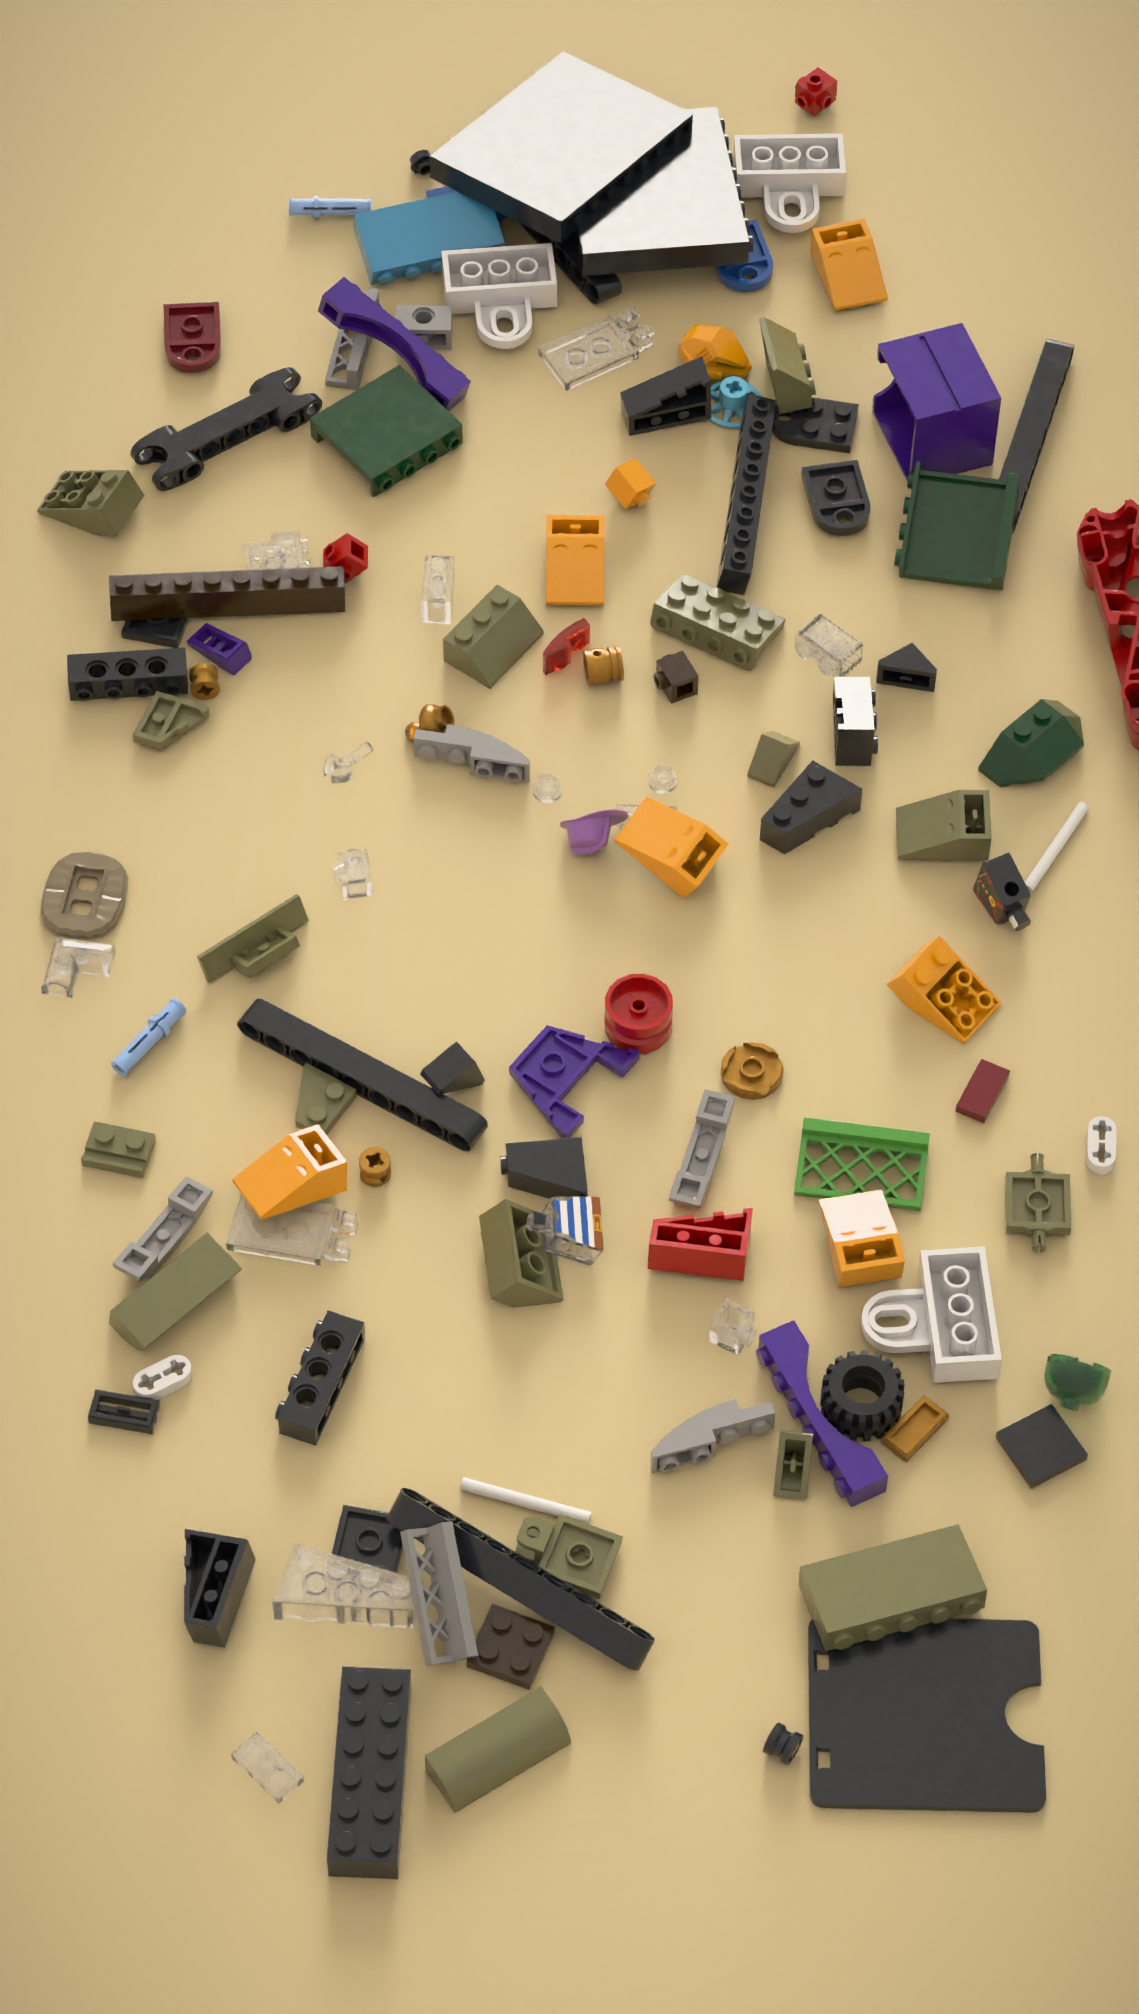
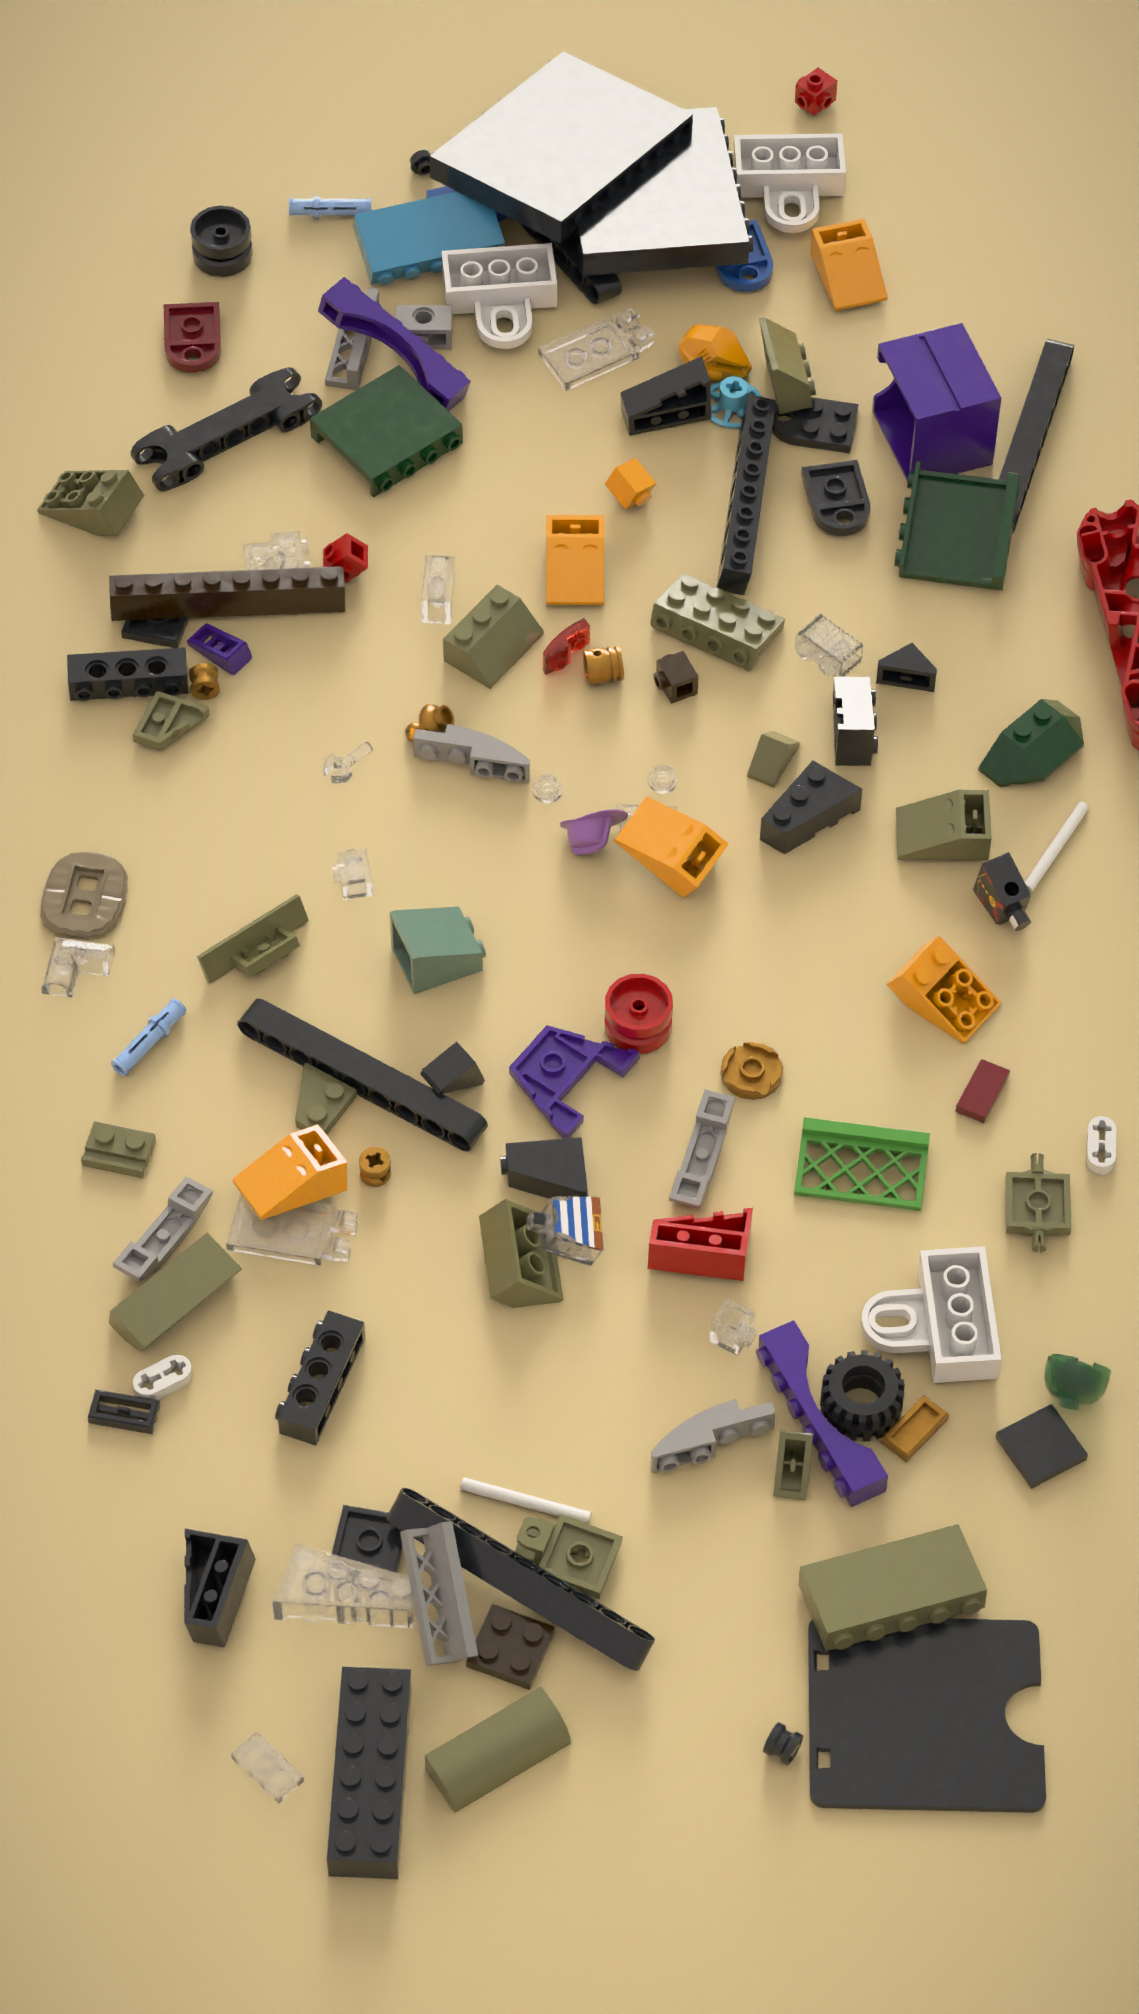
(221, 240): none -> black wheel
(435, 946): none -> sand green slope
(862, 1238): light orange slope -> none

